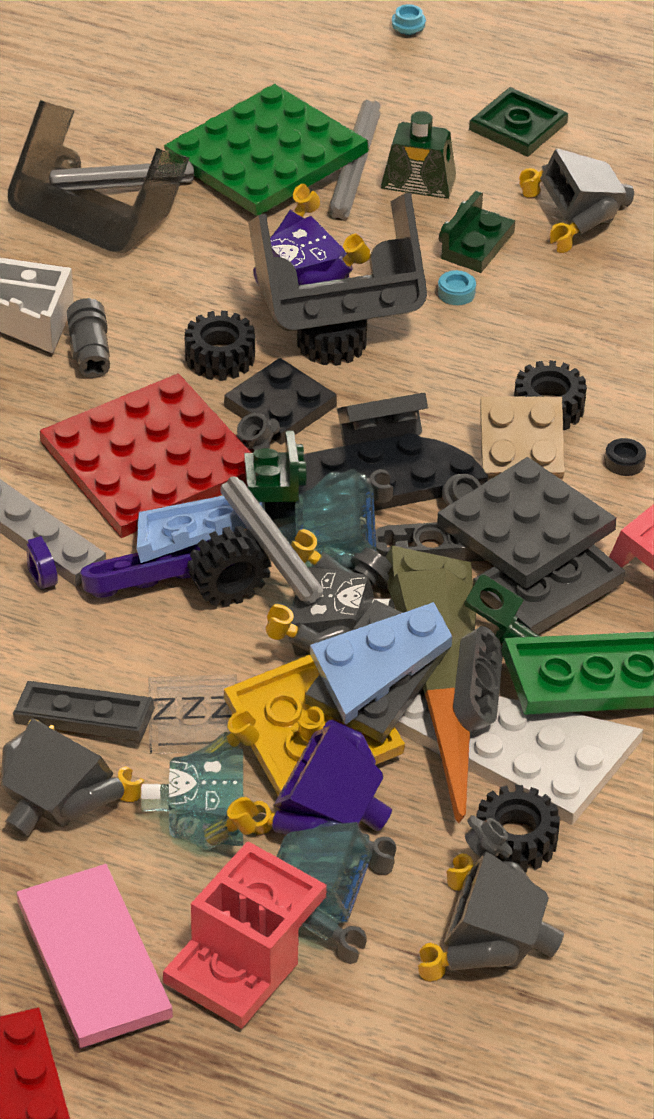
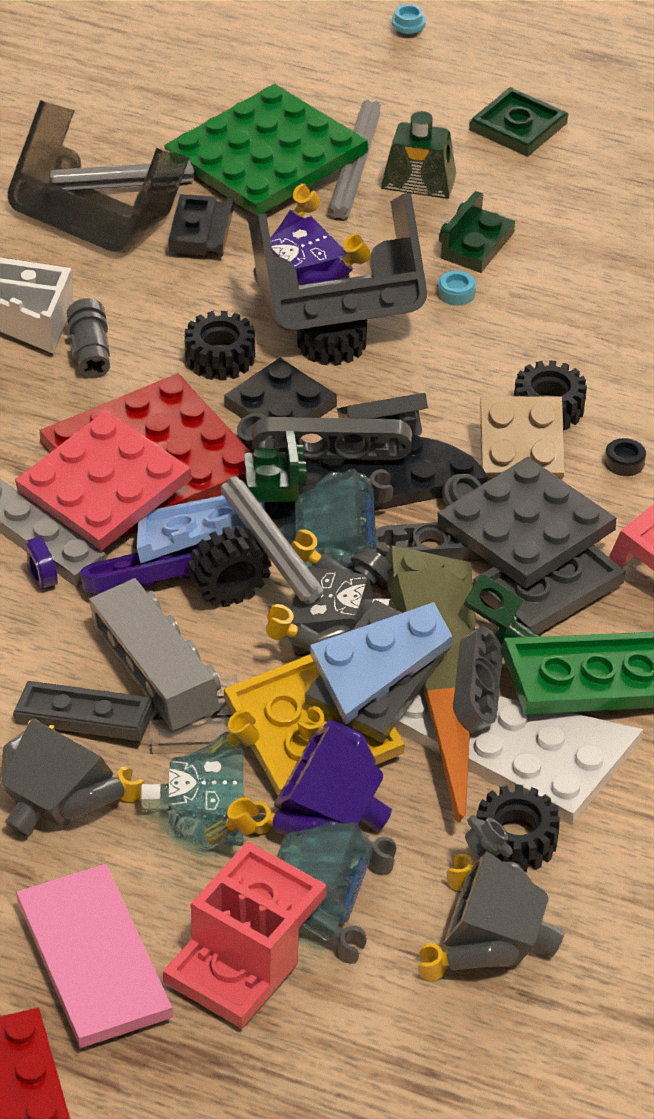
(103, 480): none -> coral plate
(155, 653): none -> light grey brick
(200, 225): none -> black plate
(332, 432): none -> dark grey beam
(582, 191): dark grey torso -> none

